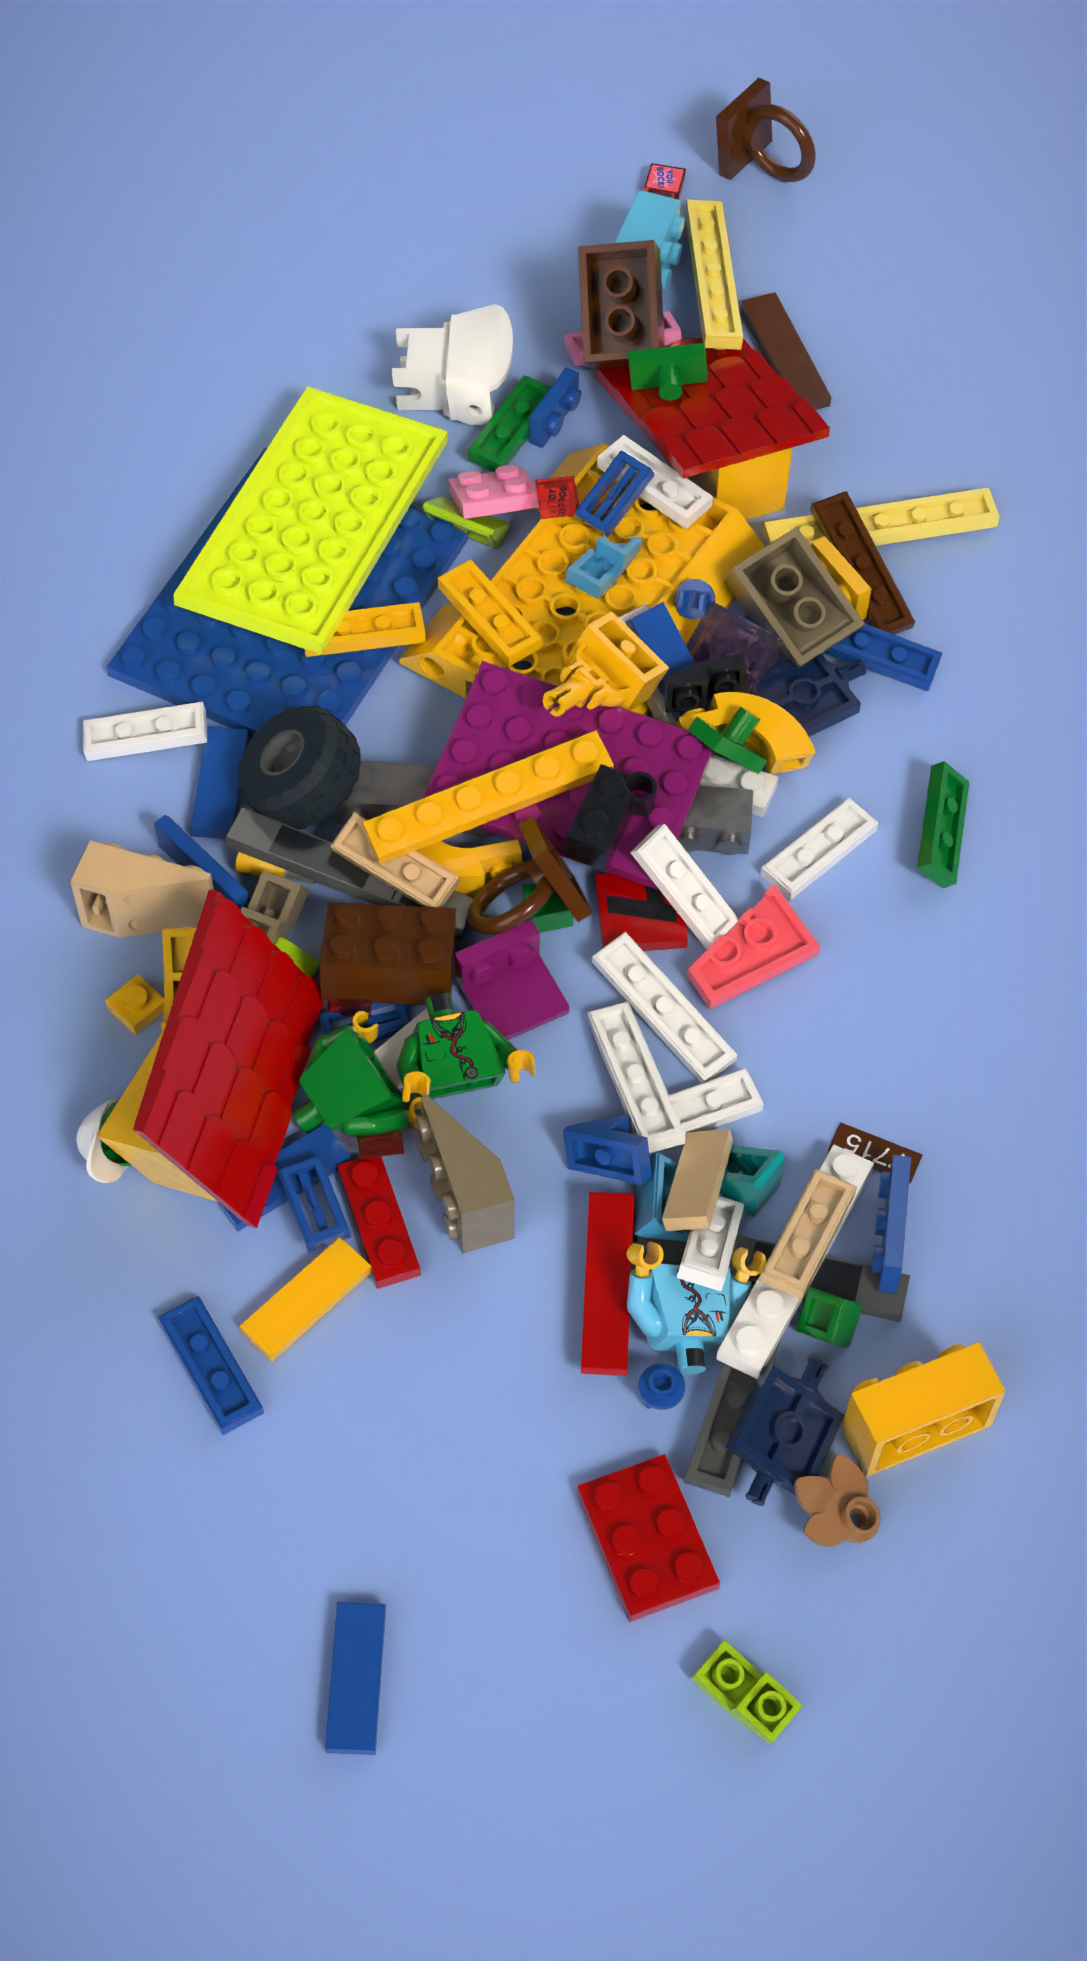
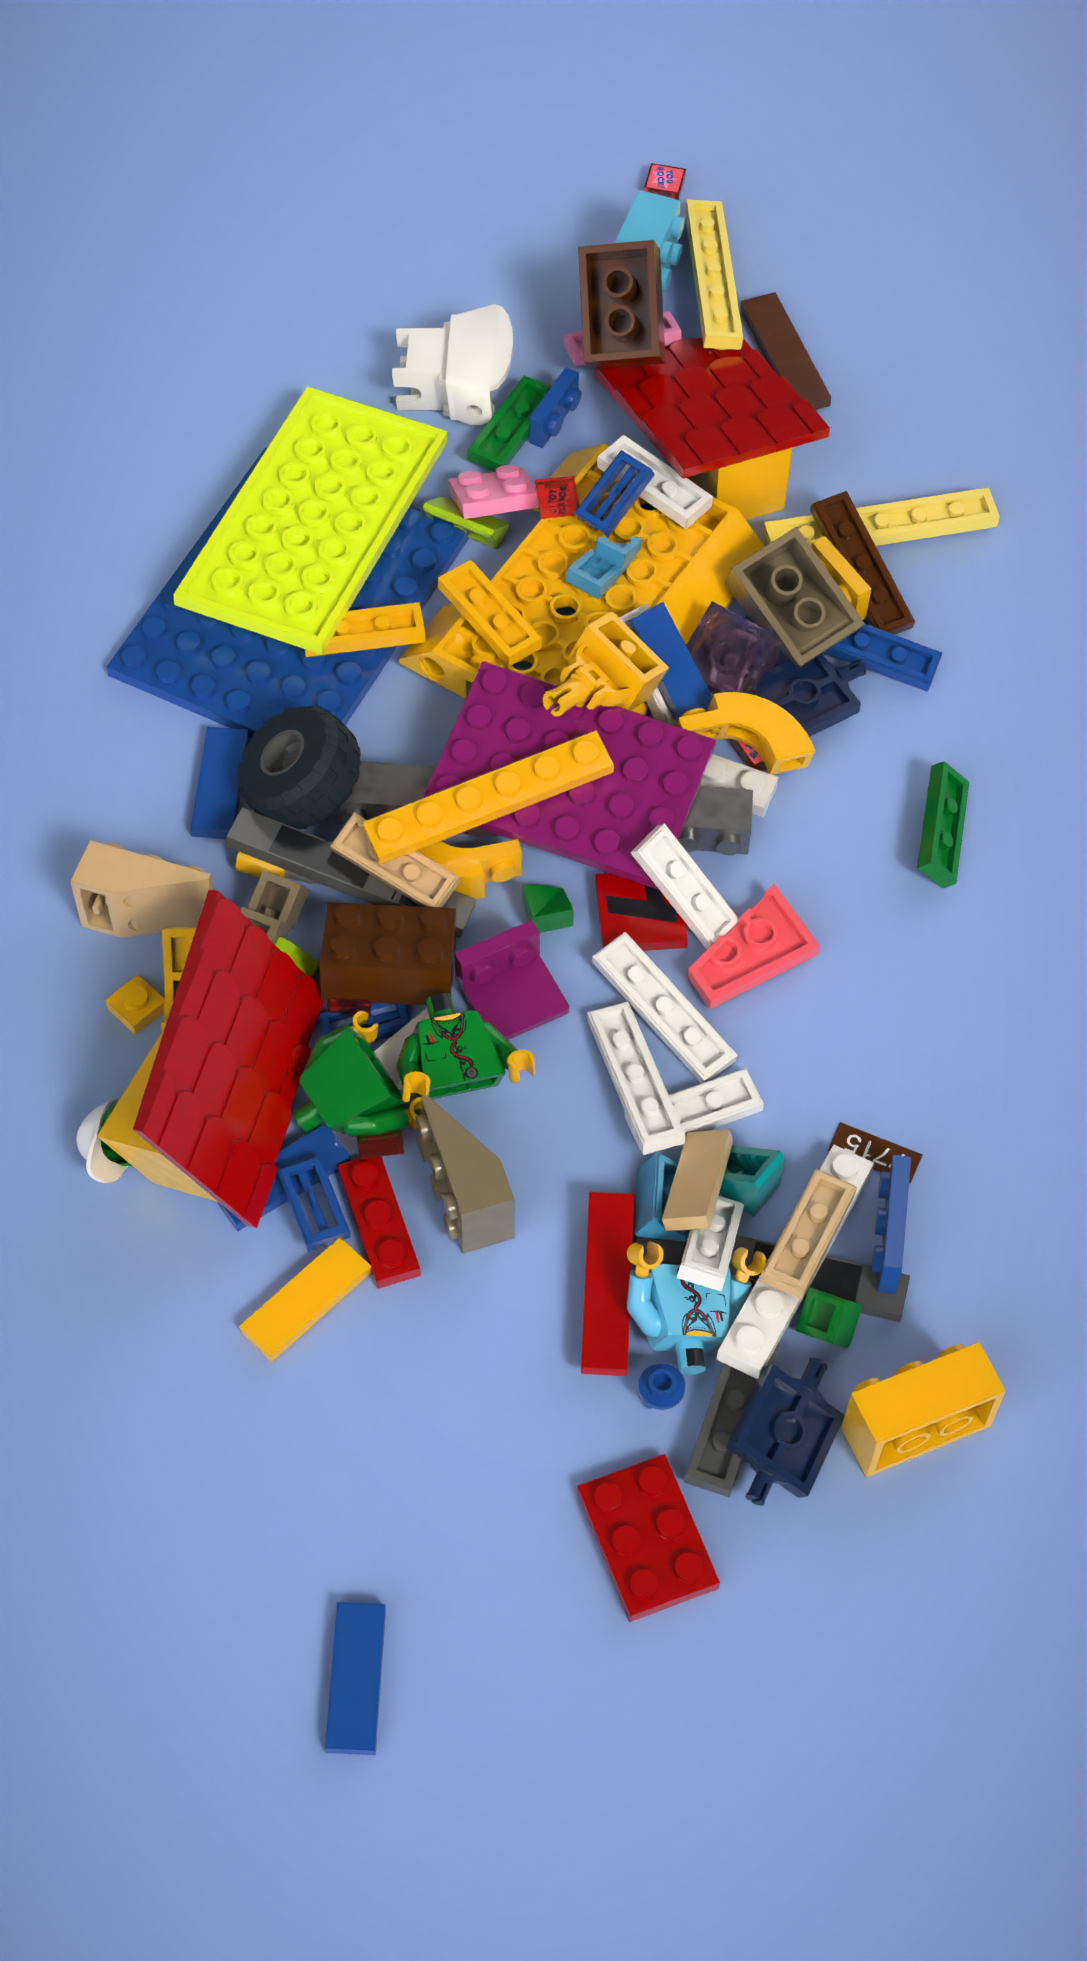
(144, 731): white tile -> none
(186, 851): blue tile -> none
(210, 1365): blue tile -> none
(548, 873): reddish brown tile -> none
(607, 814): black hinge -> none
(608, 1150): blue slope -> none
(668, 368): green tile -> none
(693, 684): black slope -> none
(694, 598): blue plate -> none
(732, 739): green tile -> none
(746, 131): reddish brown tile -> none
(746, 1693): lime slope -> none
(819, 848): white tile -> none
(831, 1502): medium nougat plate -> none

